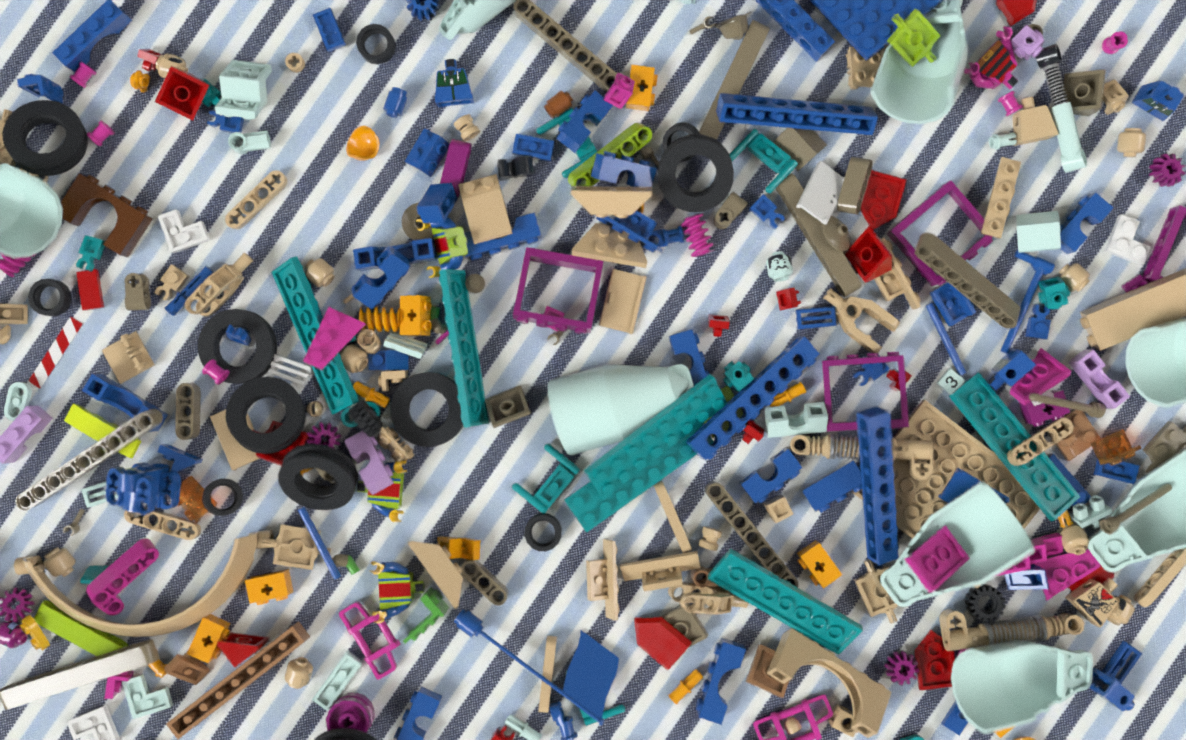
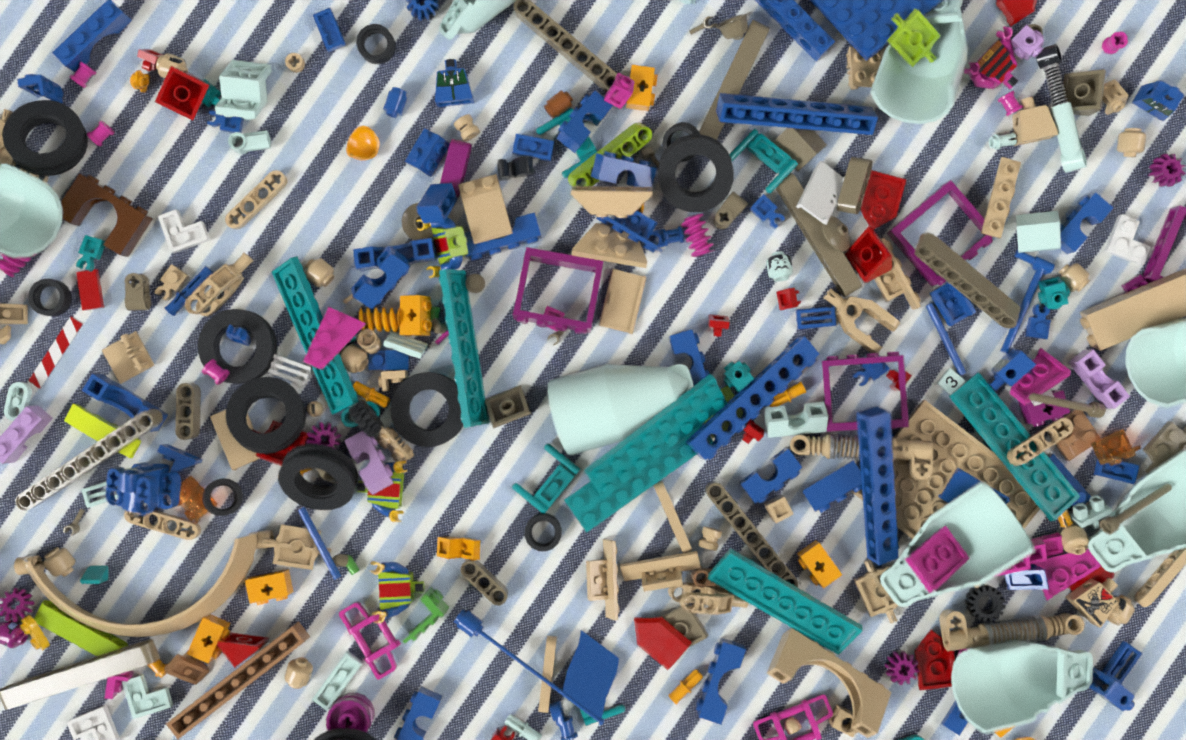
(106, 587): dark pink beam -> none
(440, 568): tan wedge -> none
(758, 673): medium nougat hinge -> none

